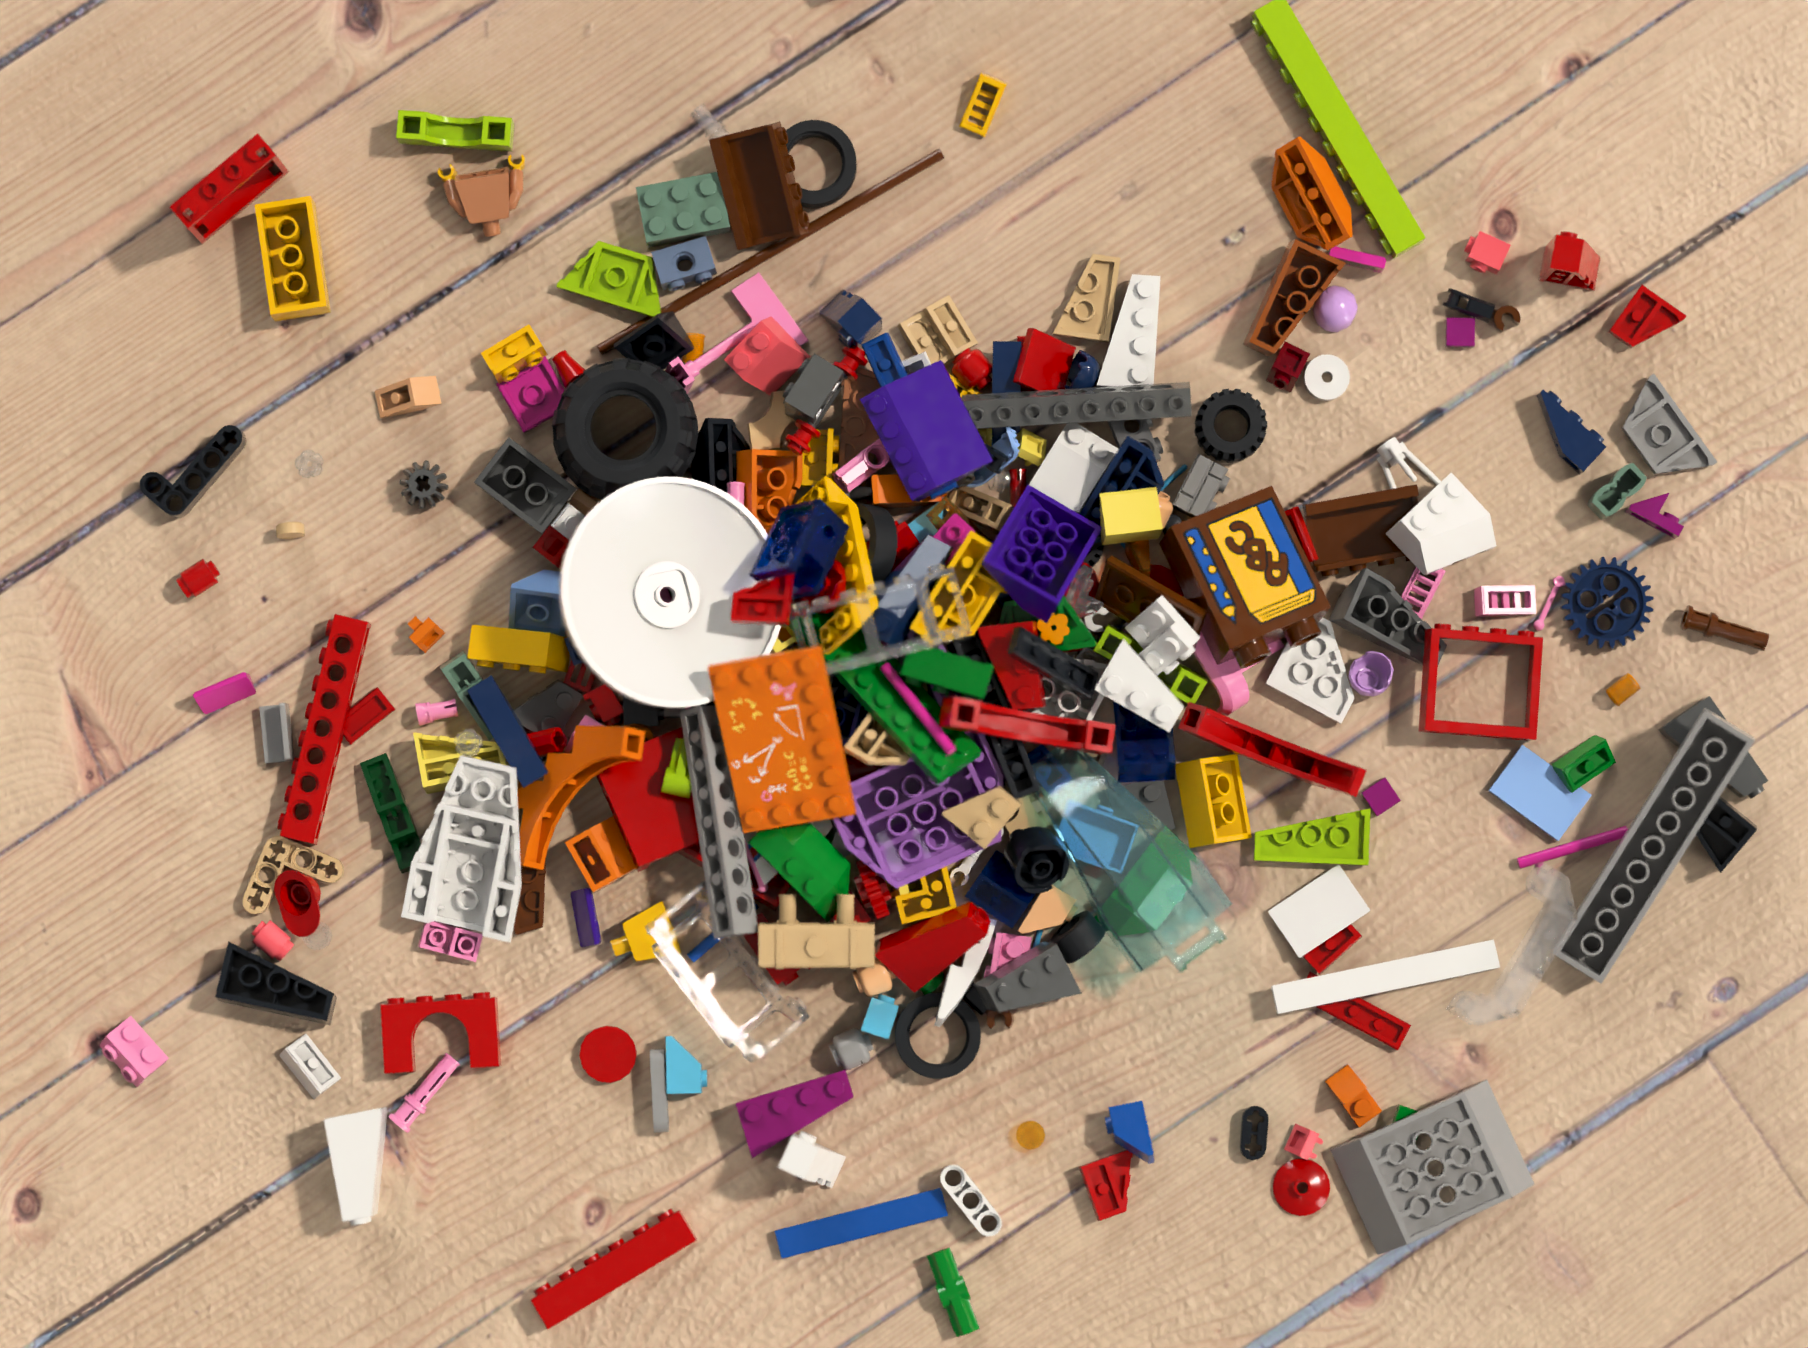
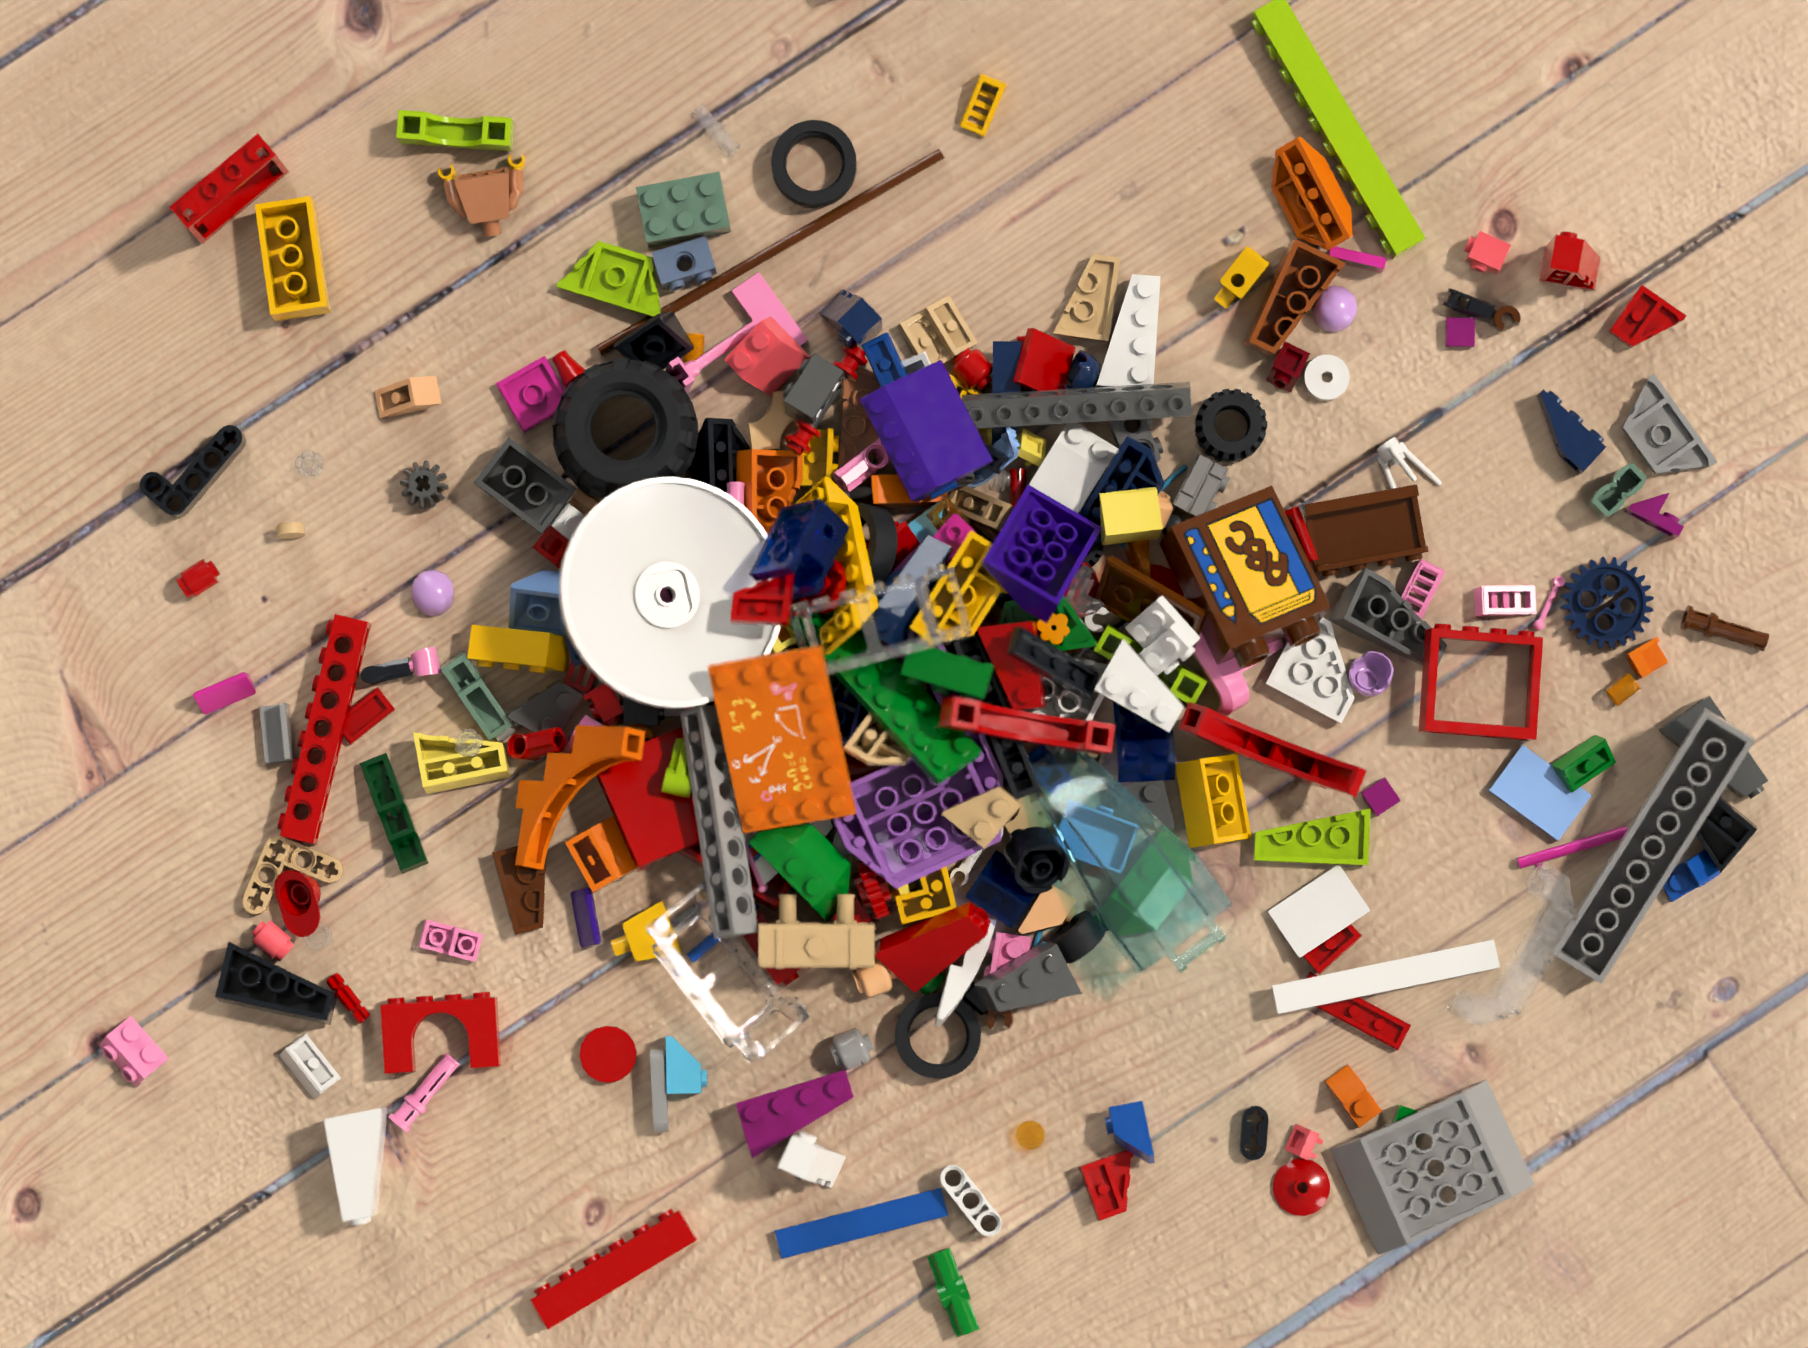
(348, 998): none -> red axle
(422, 663): none -> piece
(425, 633): orange tile -> none
(429, 712): bright pink pin -> none
(432, 593): none -> lavender hair
(470, 854): white wedge -> none
(507, 731): dark blue slope -> none
(514, 354): yellow bracket -> none
(759, 185): reddish brown panel -> none
(880, 1016): medium azure slope -> none
(918, 709): dark pink bar -> none
(1249, 265): none -> yellow torso
(1444, 527): white wedge -> none
(1646, 658): none -> orange panel
(1690, 875): none -> blue slope

